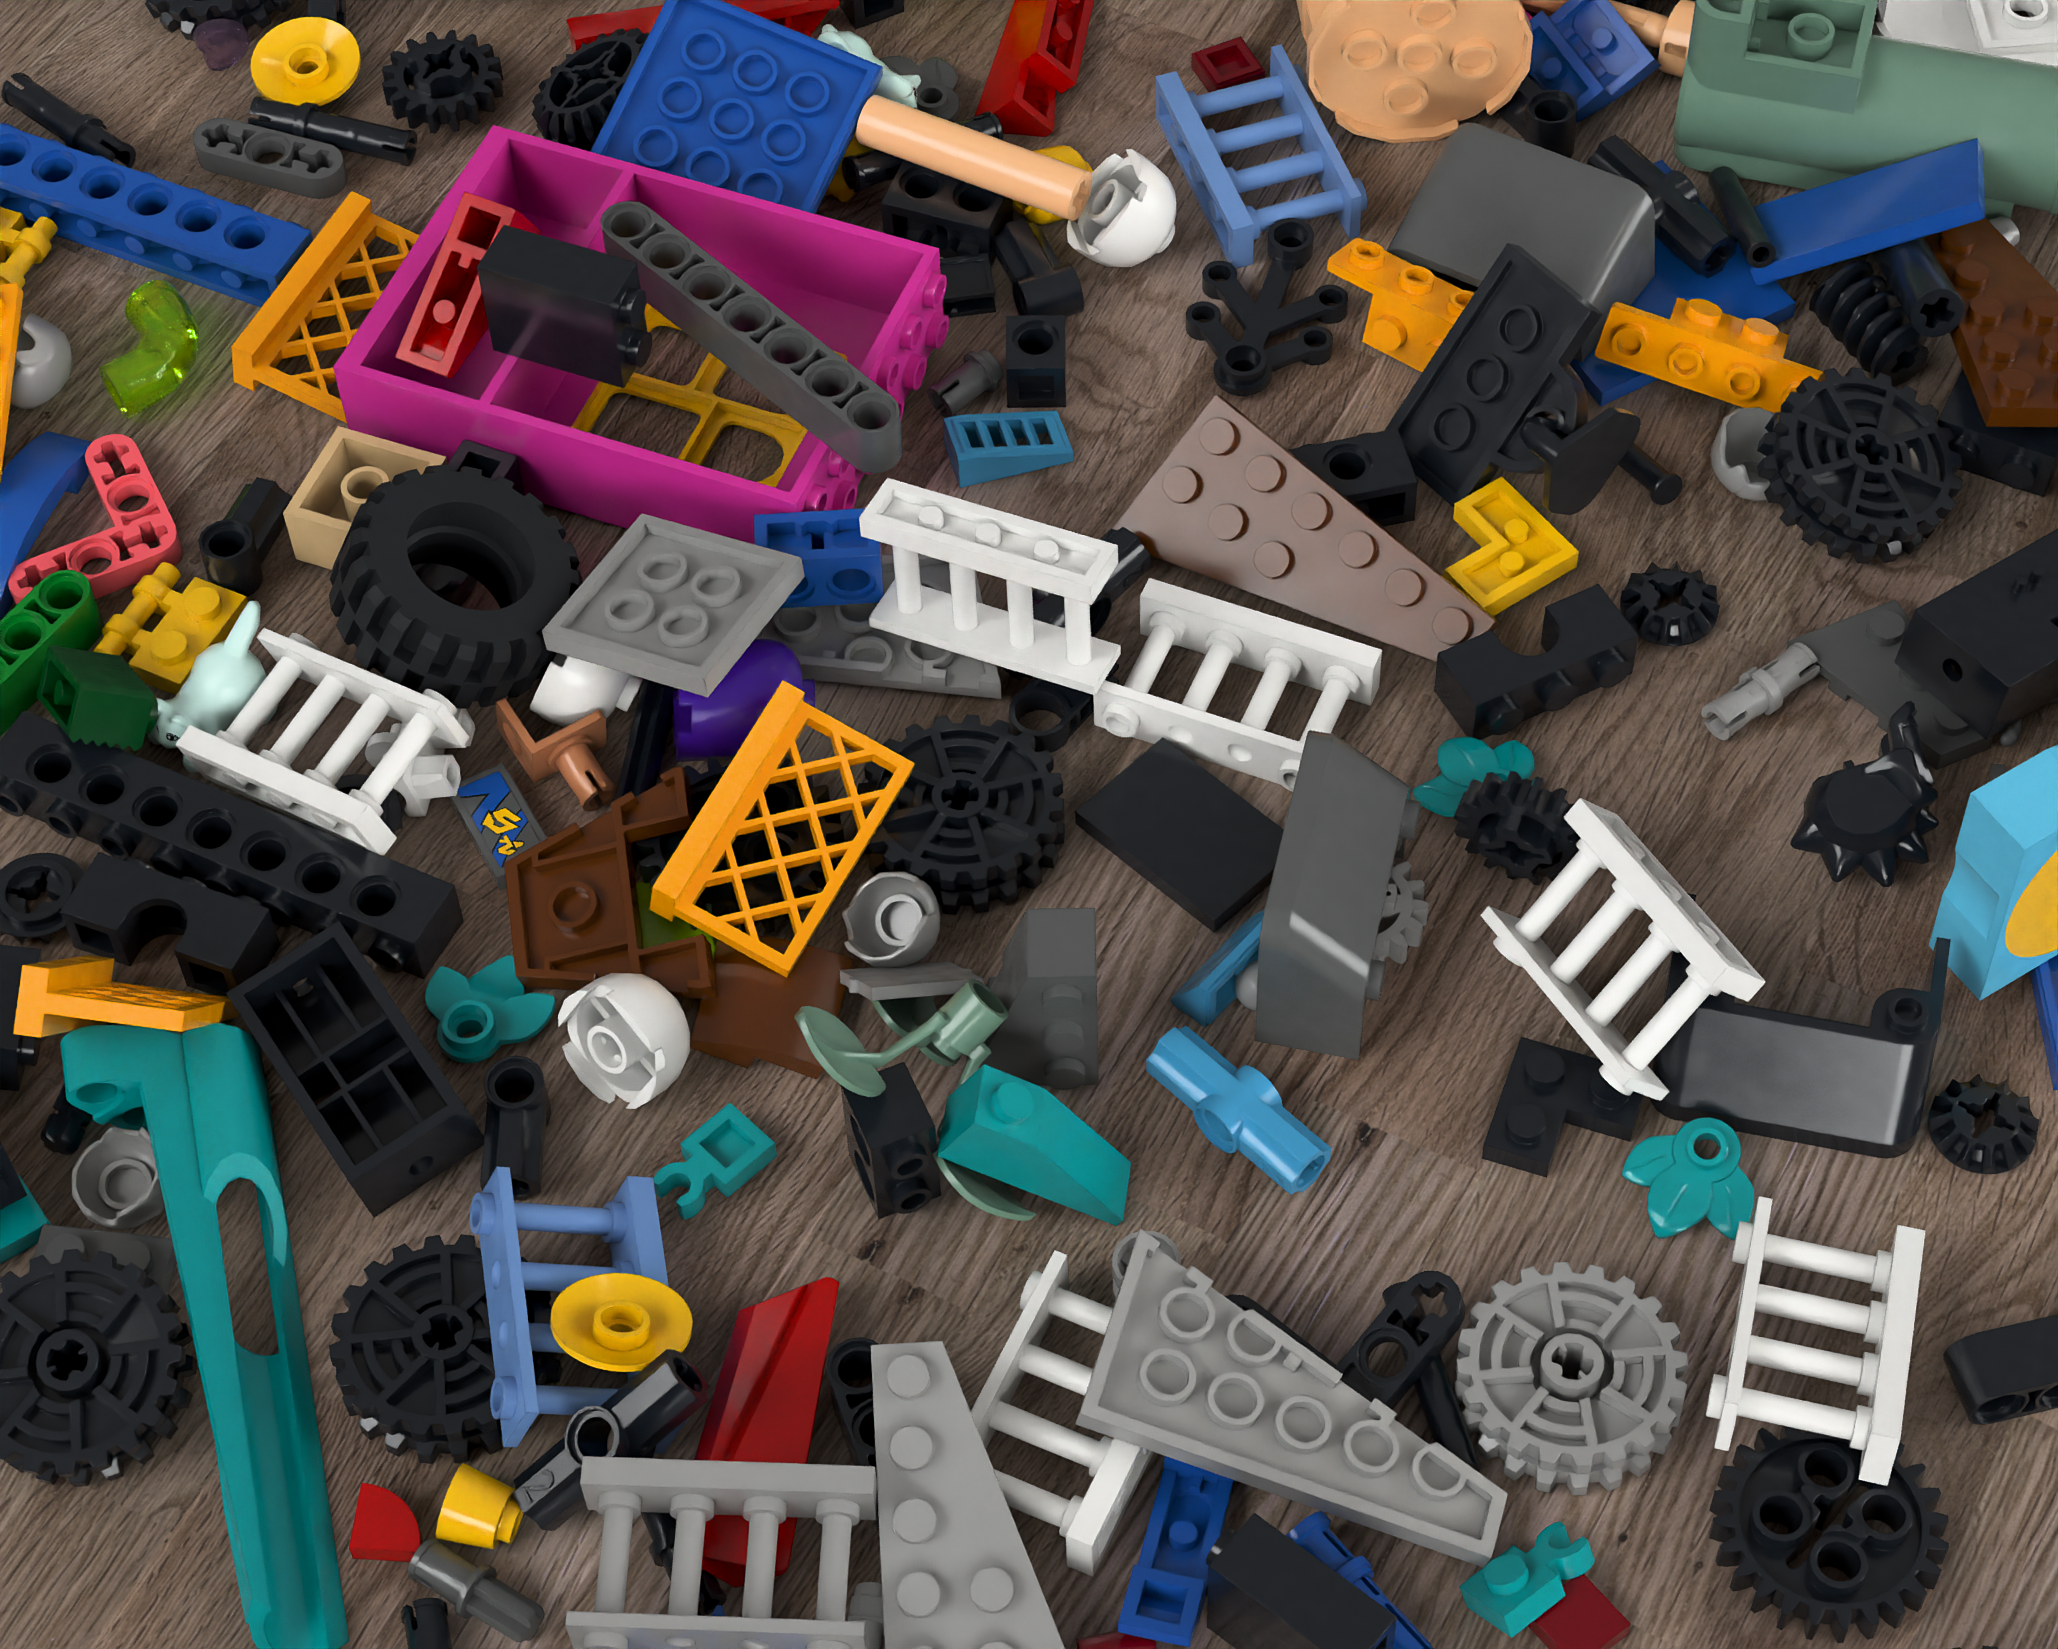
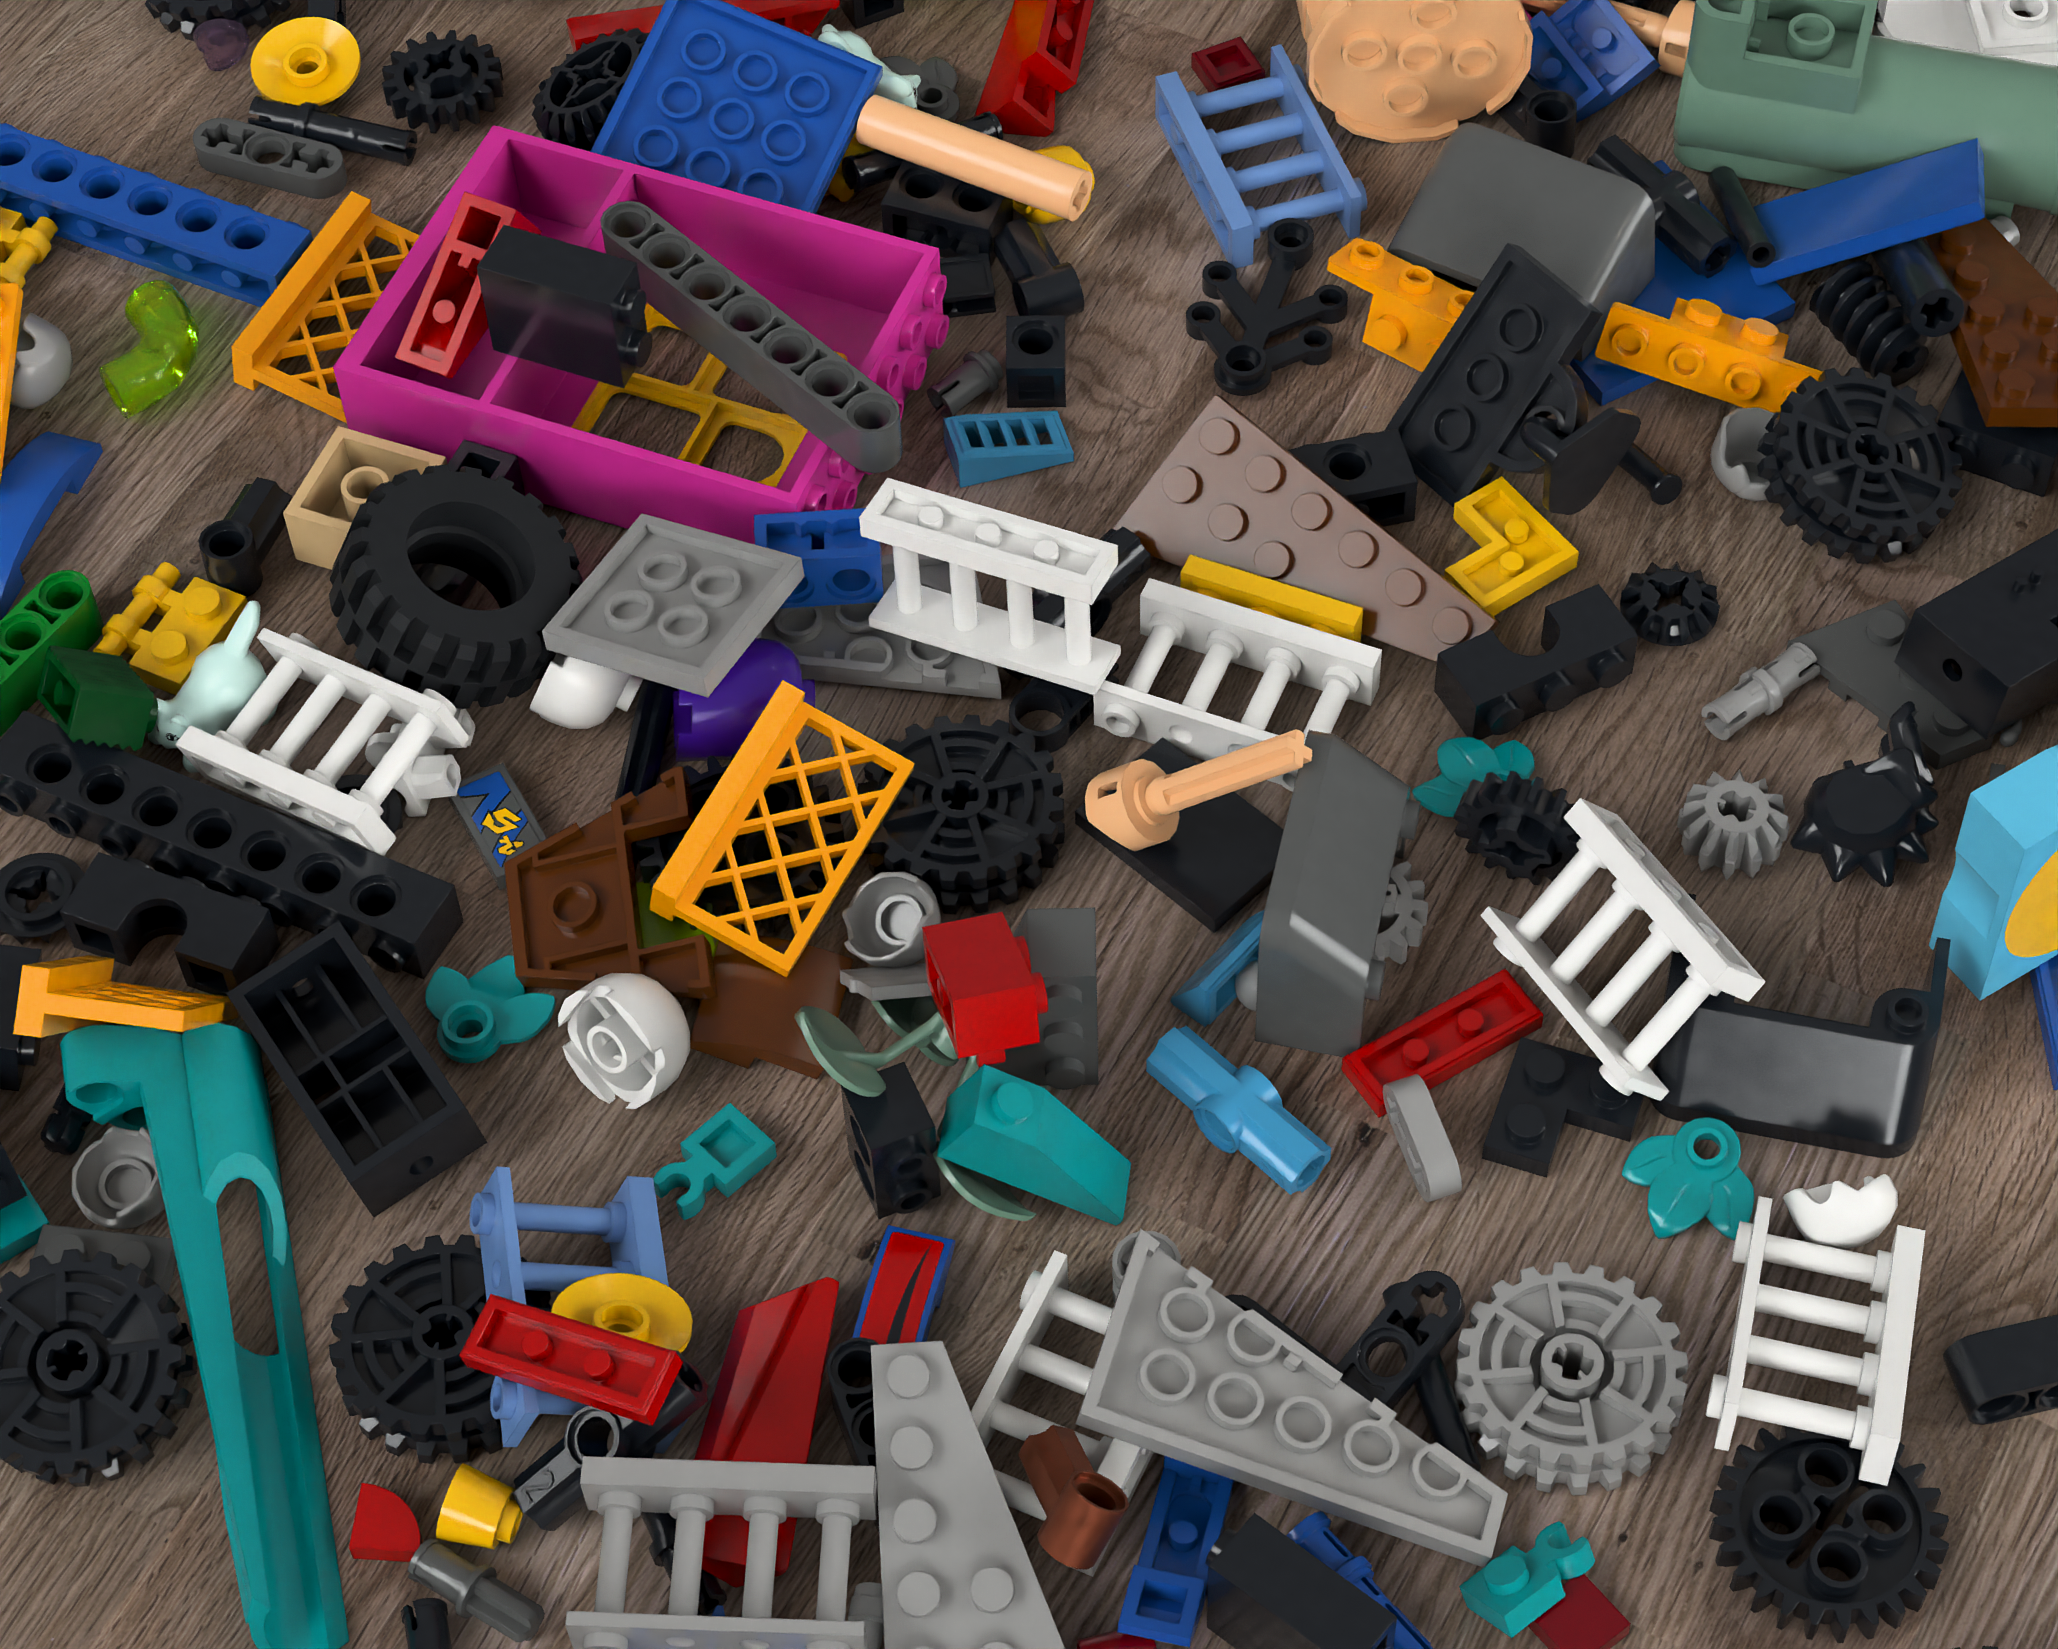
(77, 130): black pin -> none
(129, 532): coral beam -> none
(515, 1130): black piece -> none
(563, 751): nougat bracket -> none
(571, 1359): none -> red tile
(904, 1287): none -> red slope
(984, 986): none -> red brick
(1078, 1502): none -> copper piece
(1126, 213): white cylinder -> none
(1149, 801): none -> light nougat piece
(1272, 597): none -> yellow plate
(1422, 1138): none -> light grey beam
(1445, 1038): none -> red tile
(1733, 824): none -> light grey gear
(1842, 1215): none -> white hair
(1997, 1149): black gear -> none

